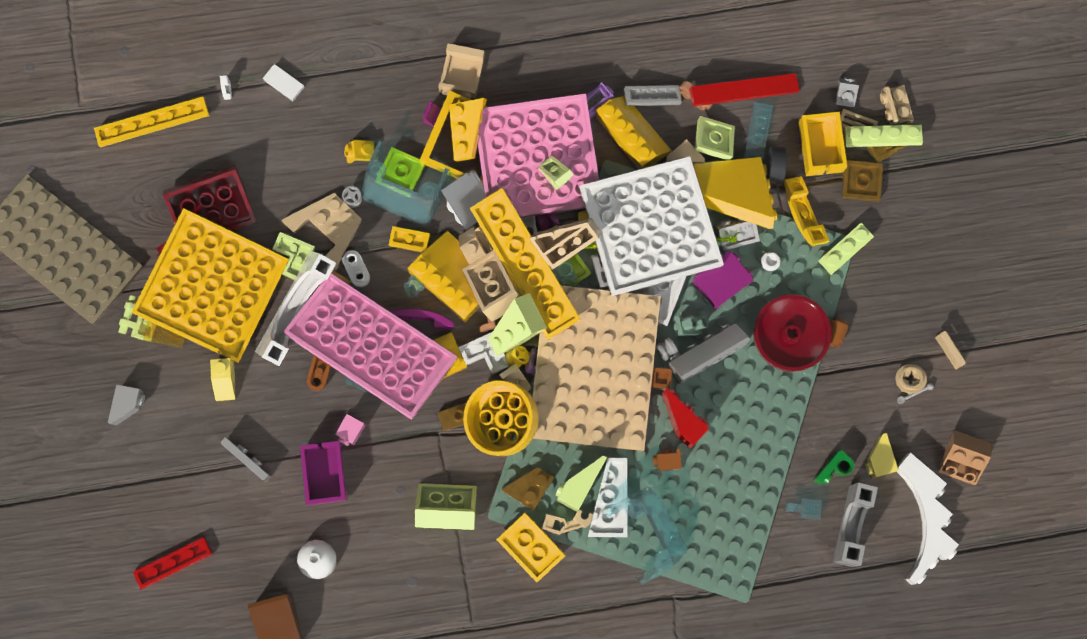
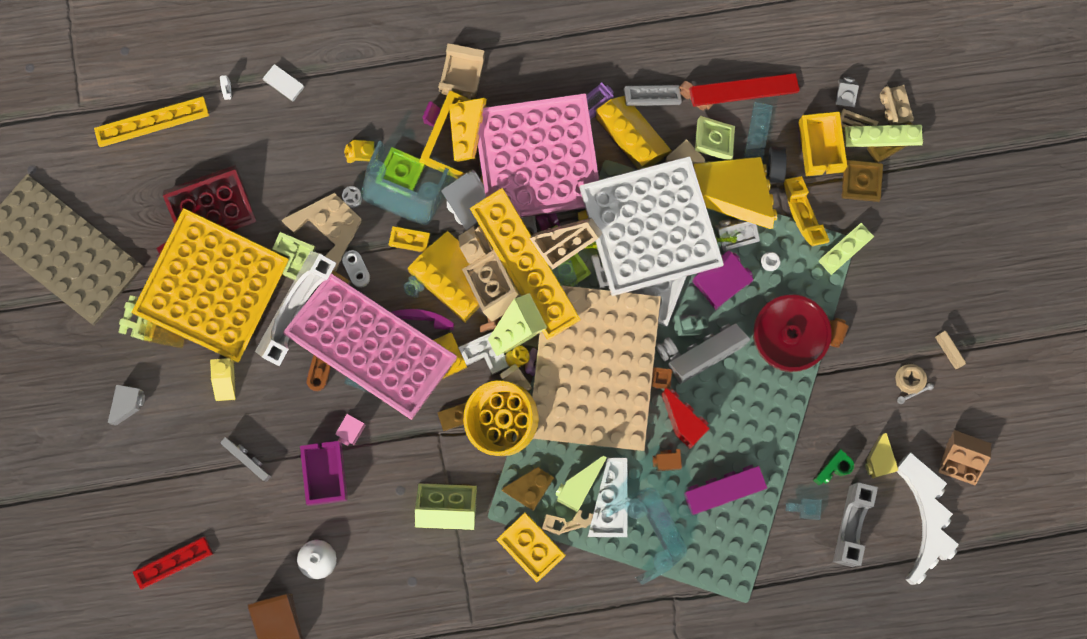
(555, 172): yellowish green slope -> none
(725, 490): none -> magenta brick

